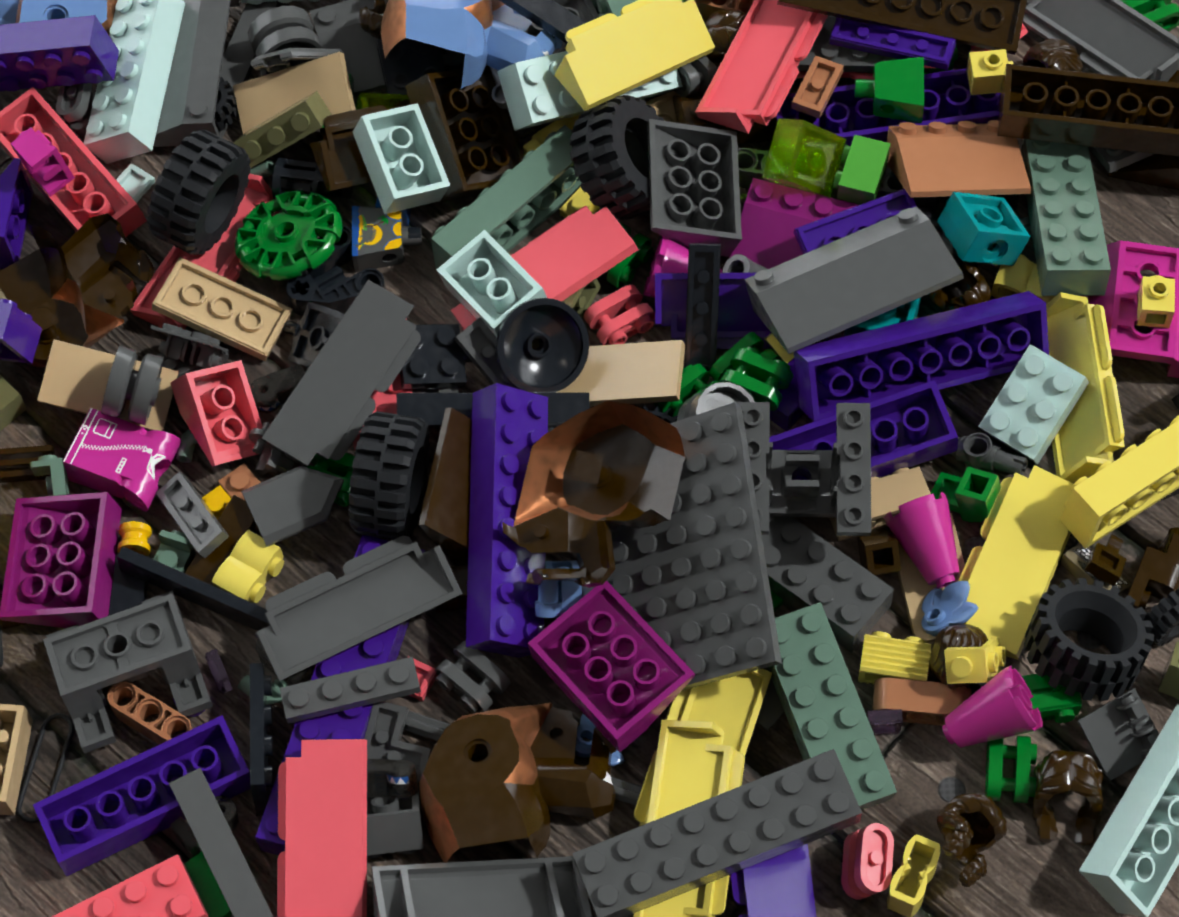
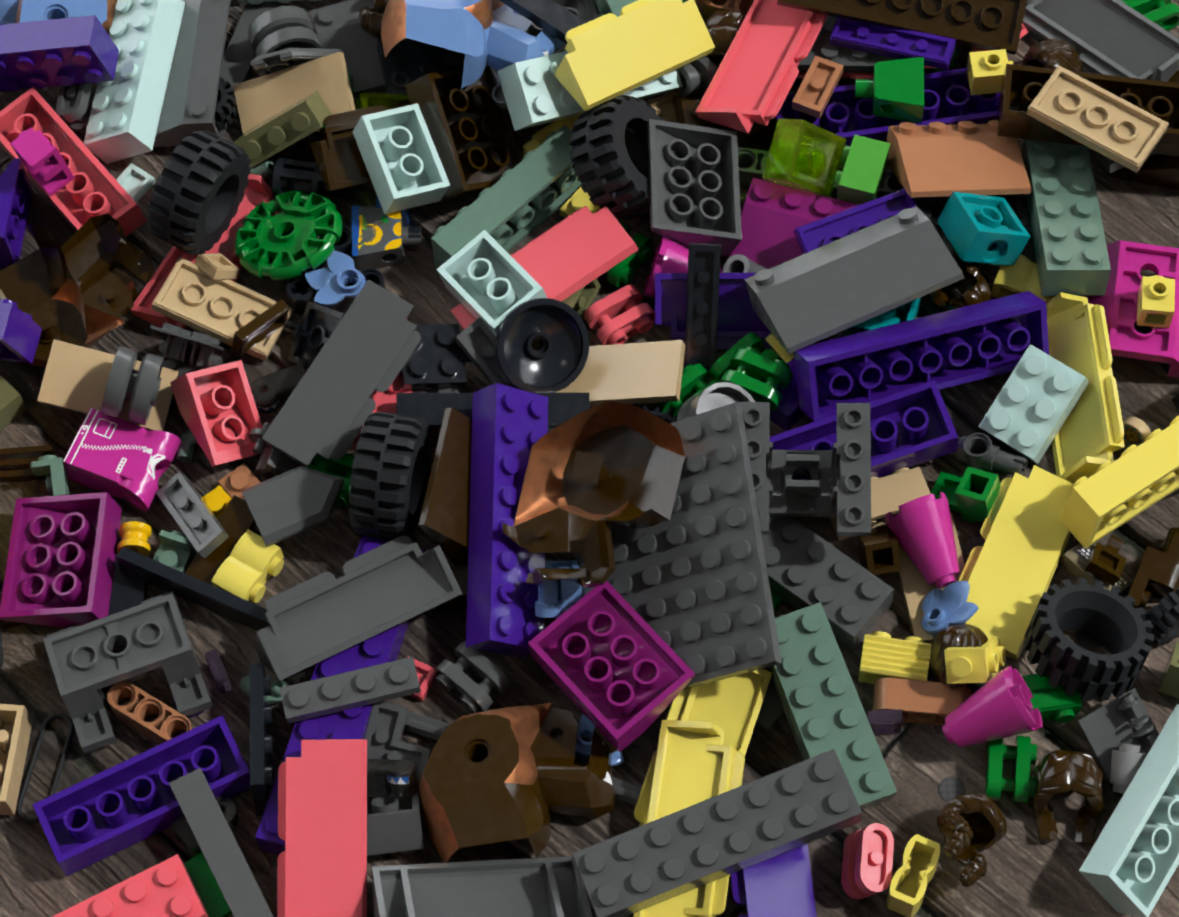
(217, 266): none -> tan tile
(260, 328): none -> dark brown tile
(332, 281): none -> medium blue plate
(1097, 118): none -> tan tile
(1125, 765): none -> light grey brick
(1135, 431): none -> tile

